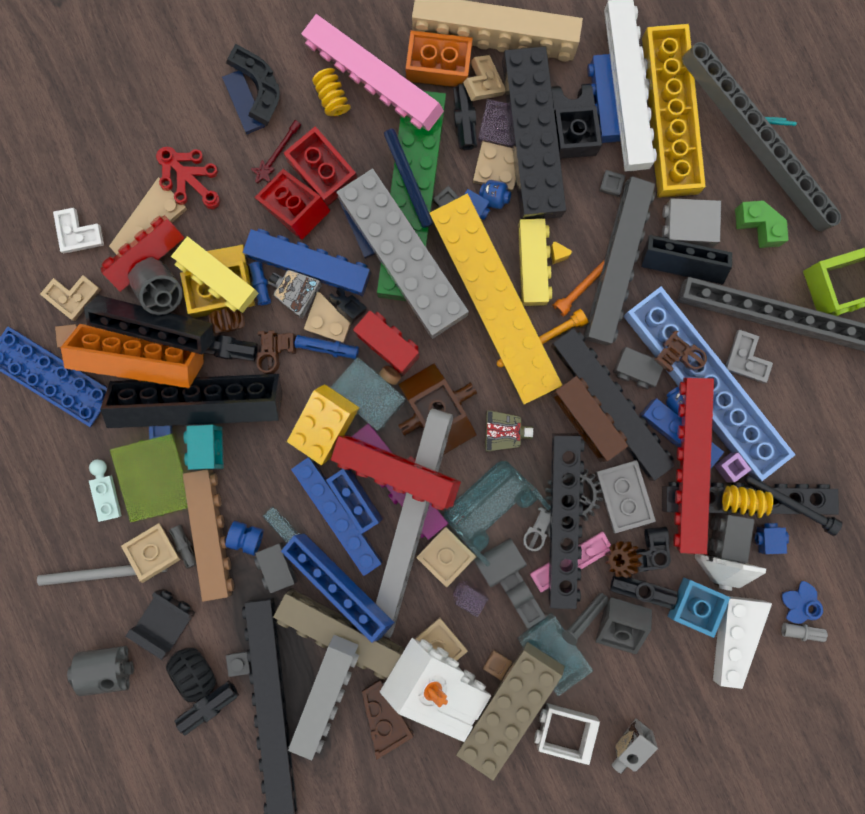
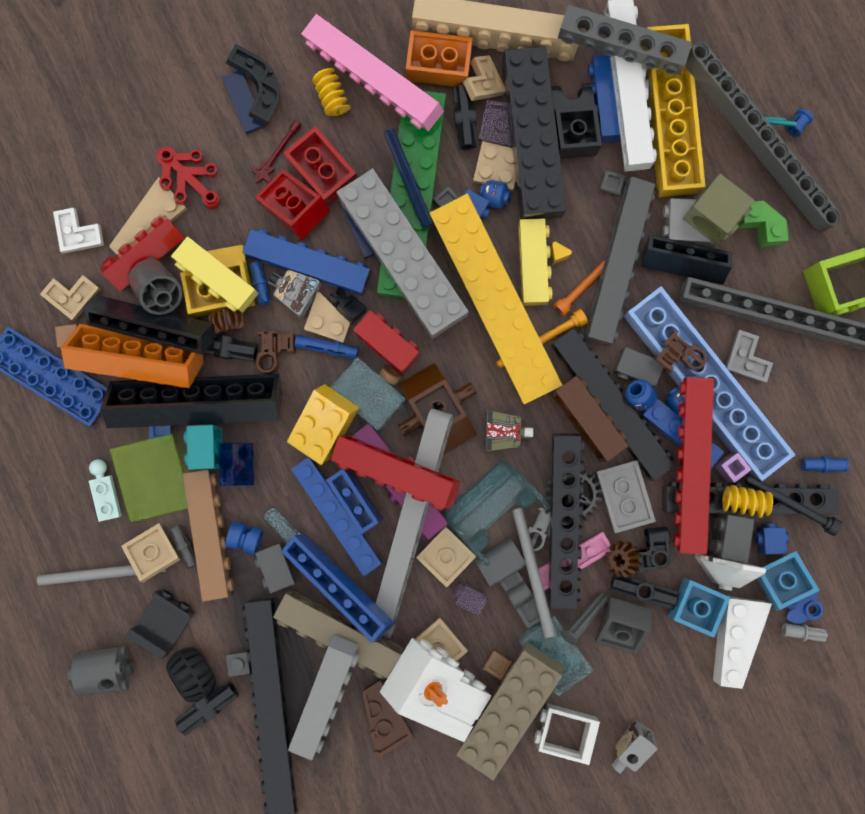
(236, 464): none -> clear blue brick
(533, 573): none -> light grey piece
(634, 35): none -> dark grey brick
(641, 394): none -> blue head
(719, 209): none -> olive brick
(787, 581): none -> dark azure brick
(802, 118): none -> blue bush
(825, 464): none -> blue pin

